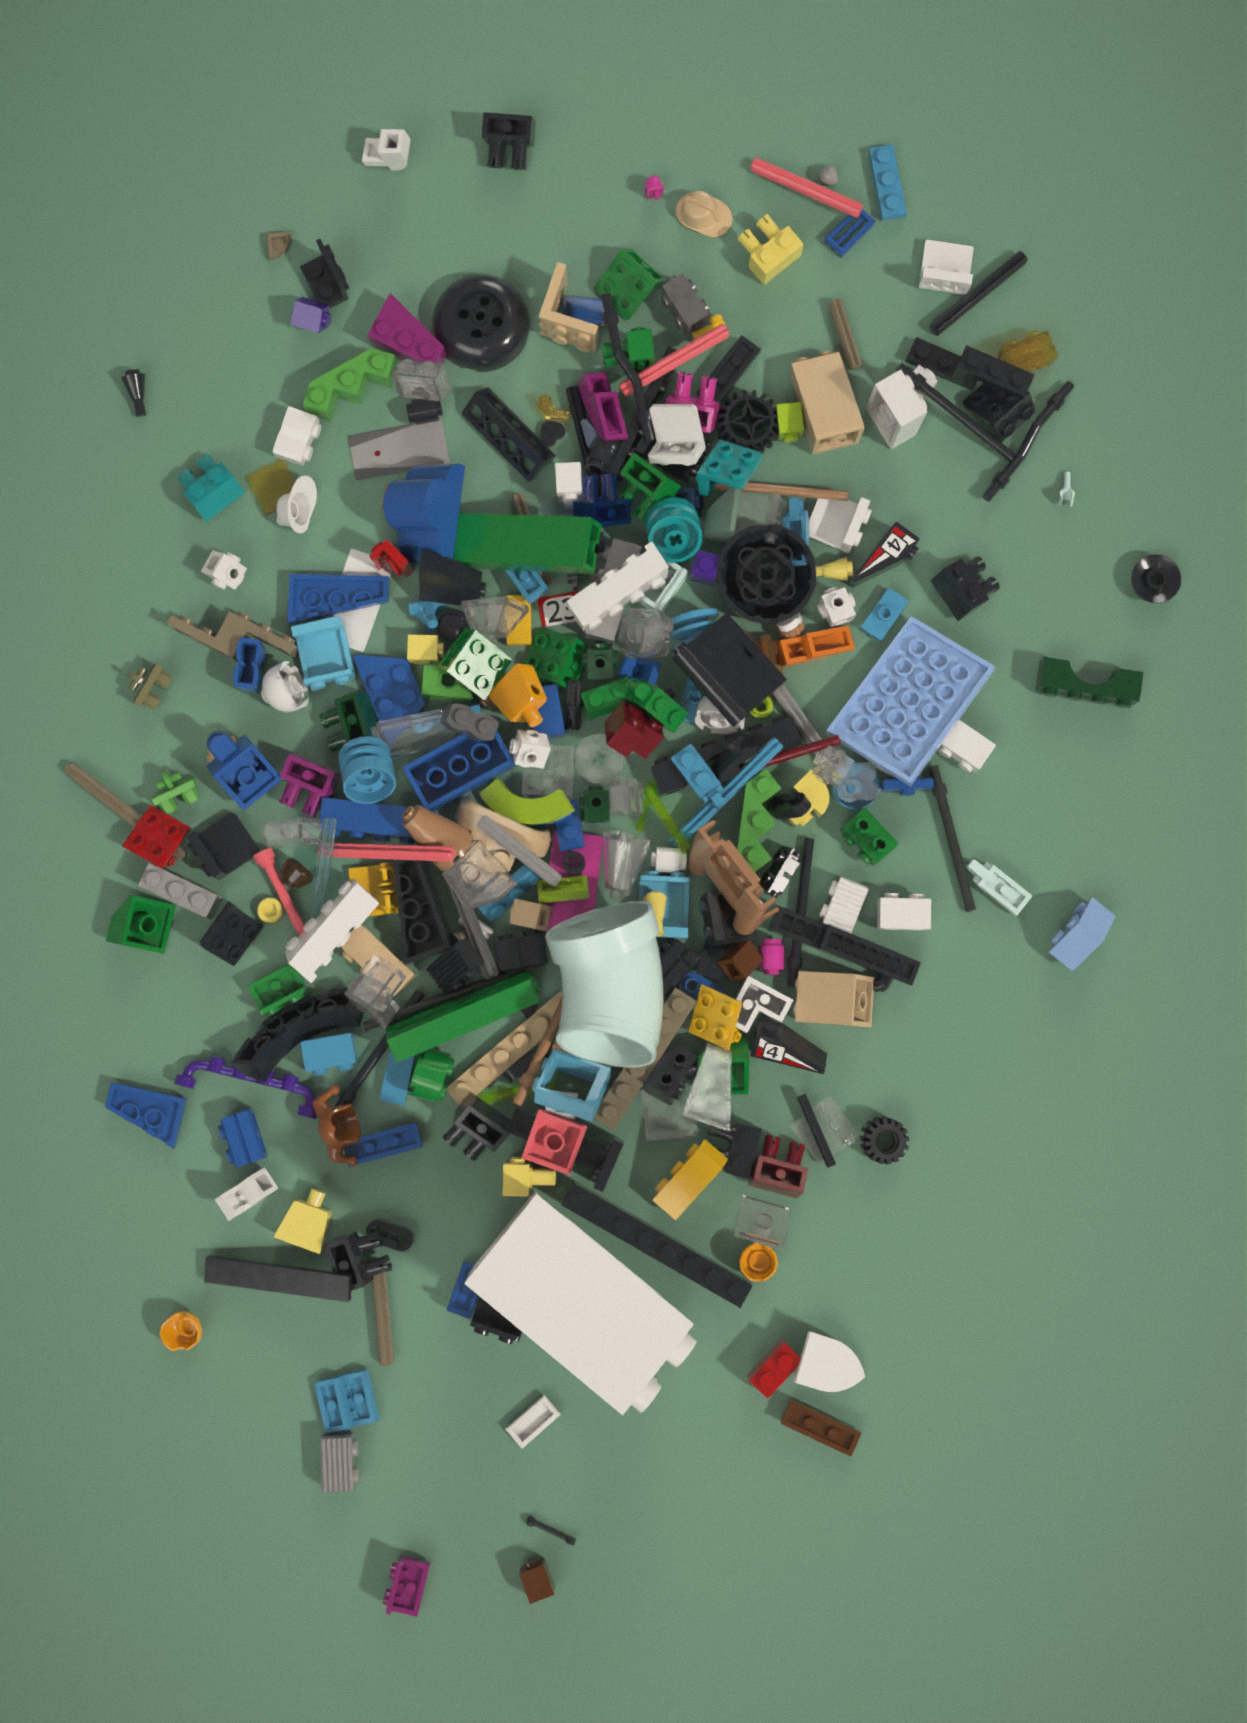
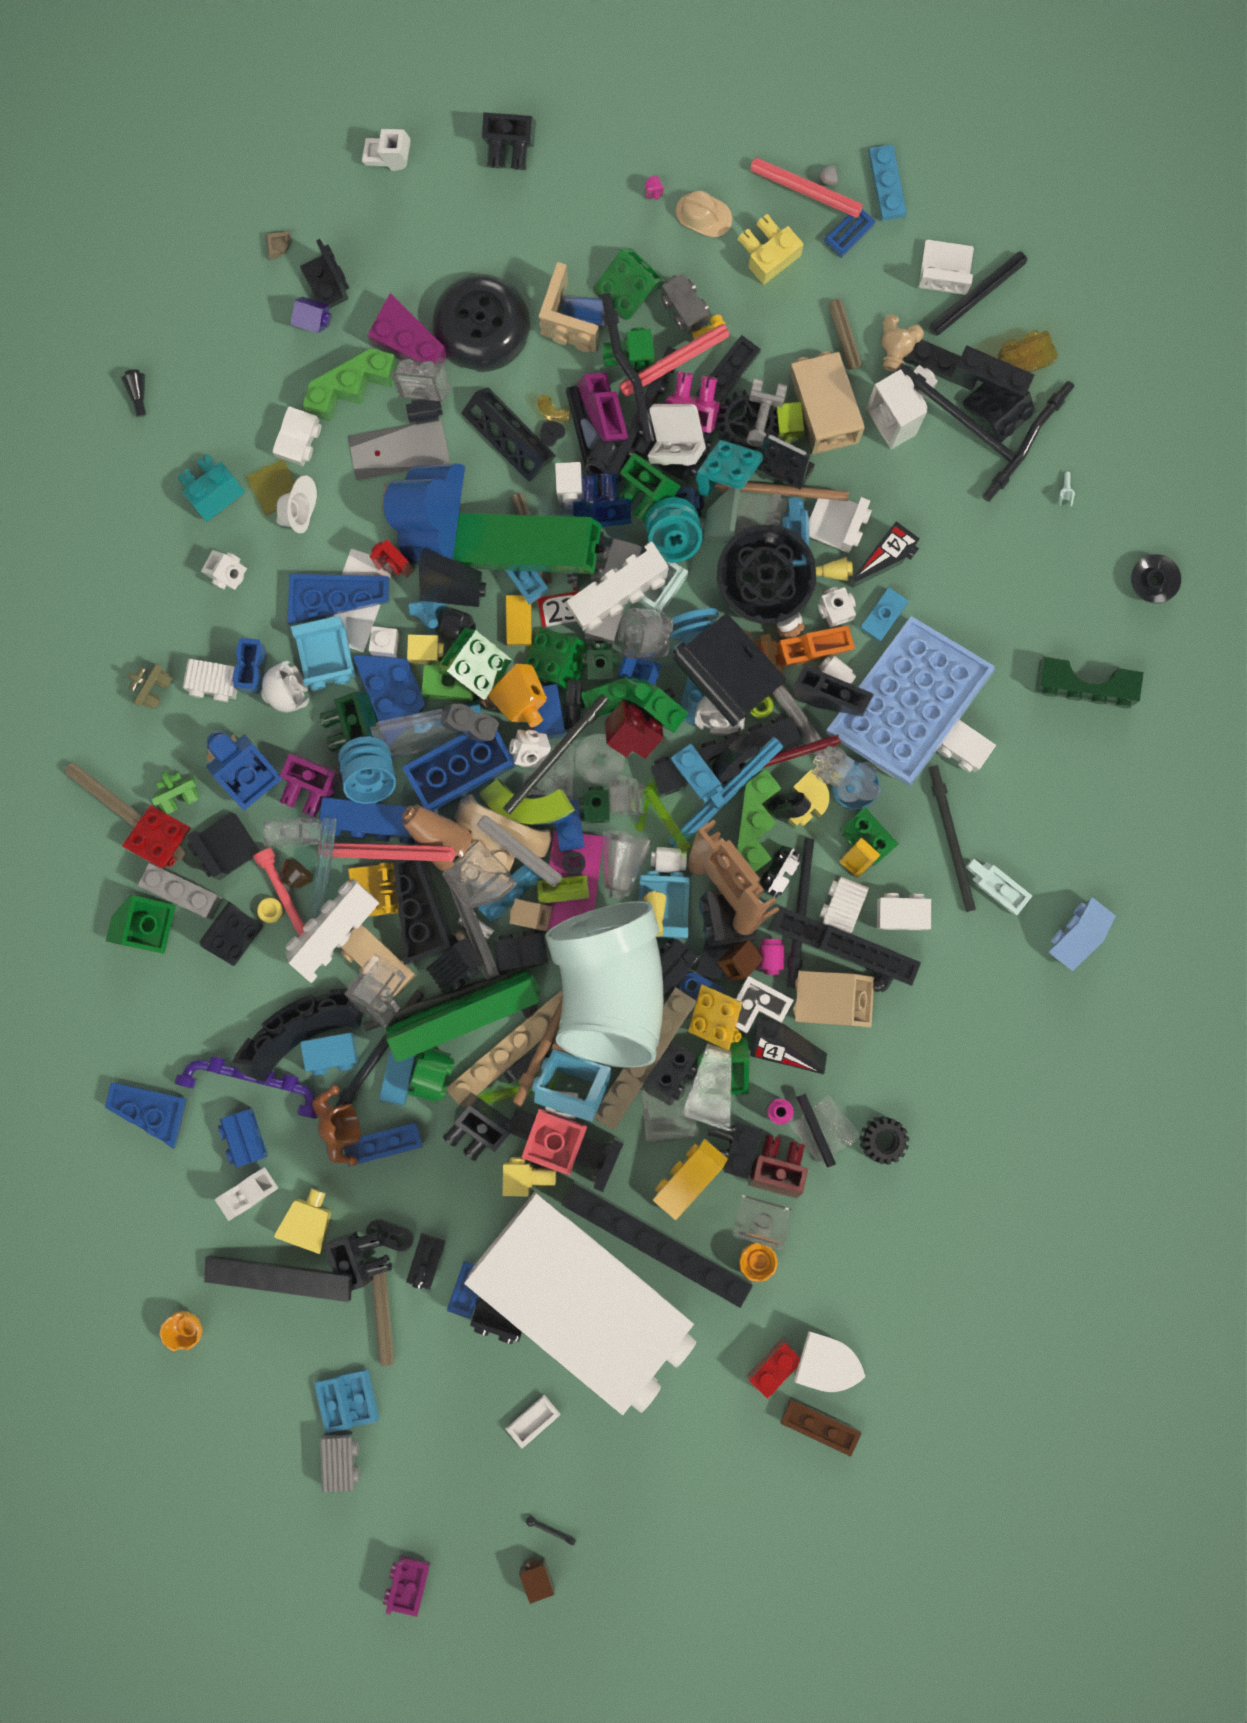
(210, 679): none -> white brick
(231, 632): dark tan bracket -> none
(277, 988): green bracket -> none
(384, 642): none -> white brick
(425, 1261): none -> black hinge
(494, 616): clear slope -> none
(588, 717): none -> pearl dark grey bar
(705, 568): dark purple brick -> none
(756, 436): none -> light grey bar
(772, 1107): none -> dark pink brick
(785, 462): none -> black bracket
(830, 692): none -> black slope
(837, 669): none -> white brick
(859, 858): none -> yellow tile
(896, 785): blue plate -> none
(898, 342): none -> tan animal
(961, 589): black brick -> none

